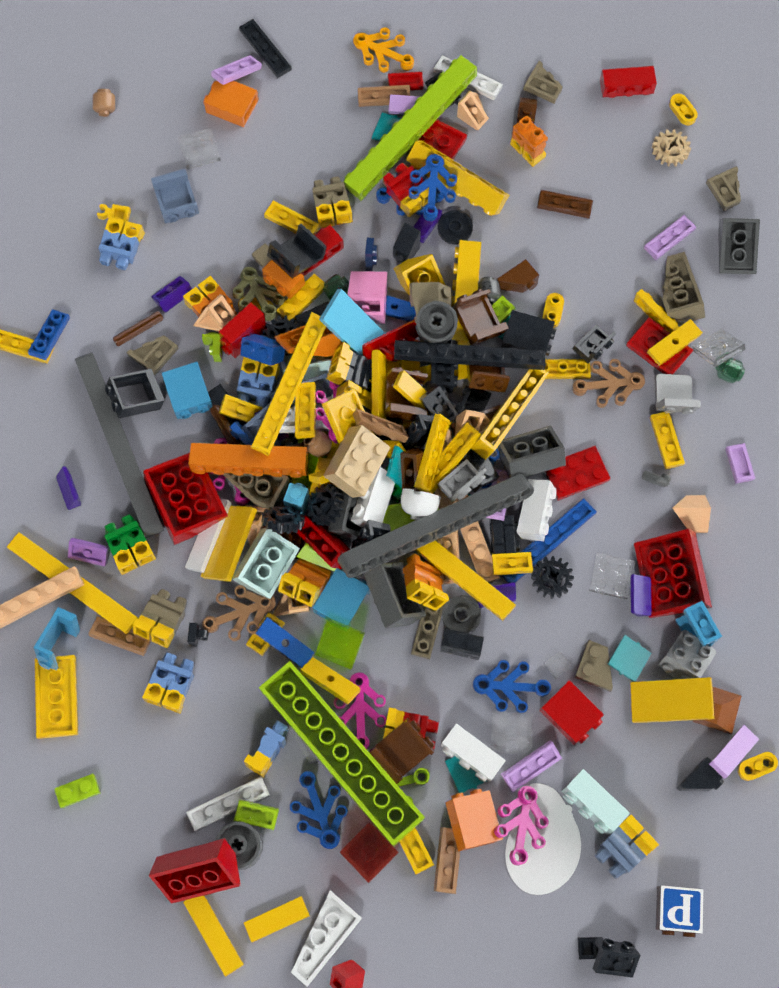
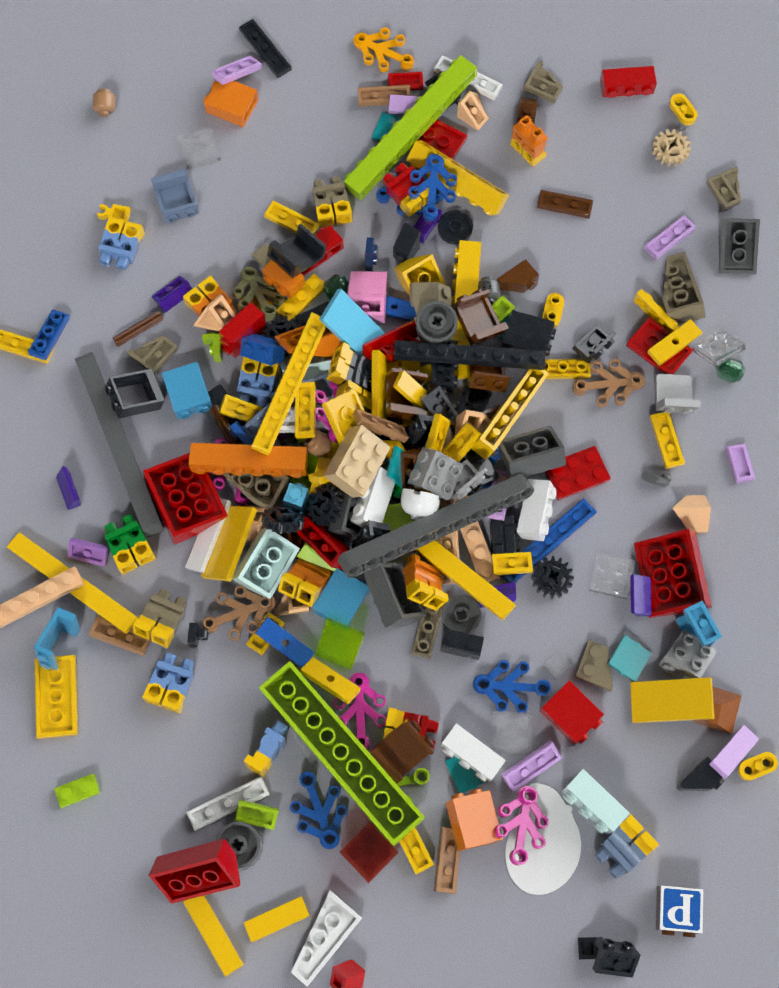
(435, 473): none -> light grey bracket

